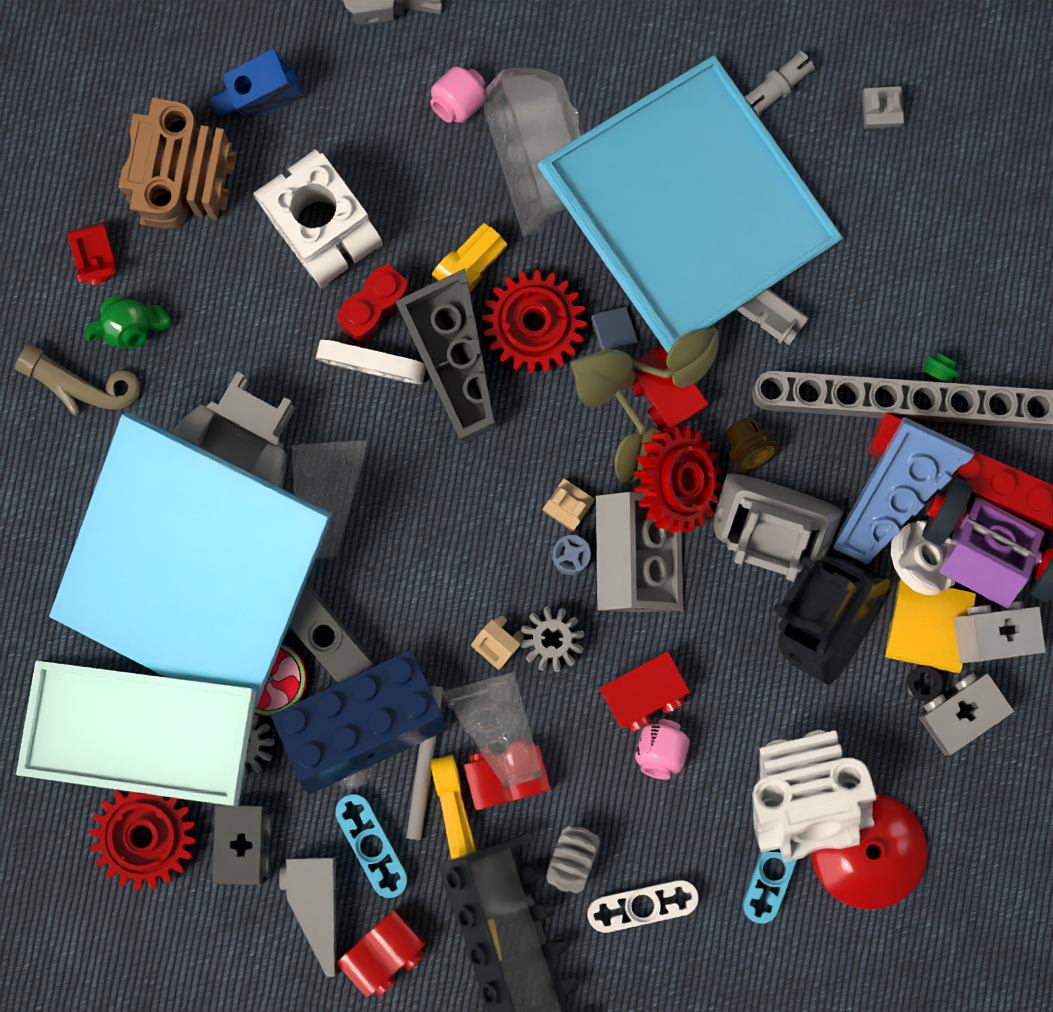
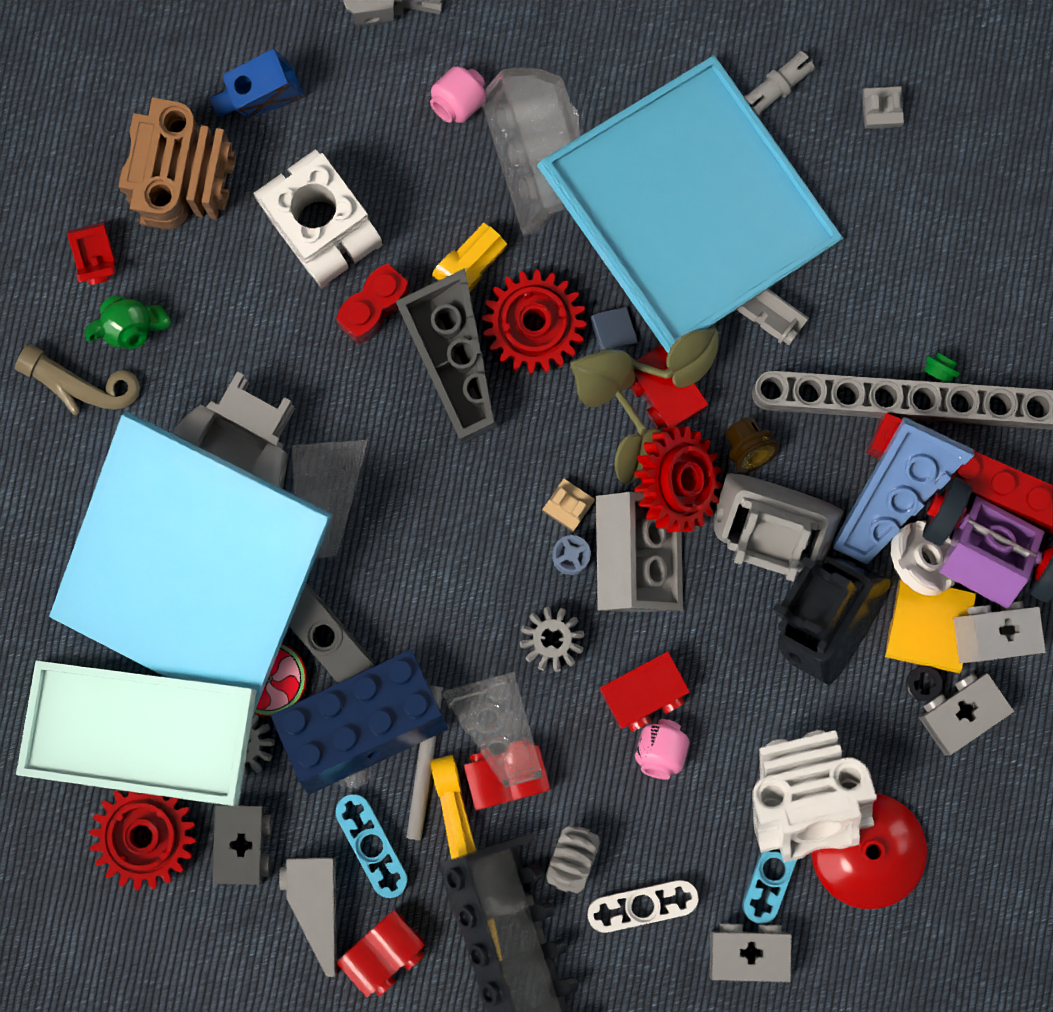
(370, 361): white beam -> none
(496, 643): tan tile -> none
(771, 964): none -> light grey brick

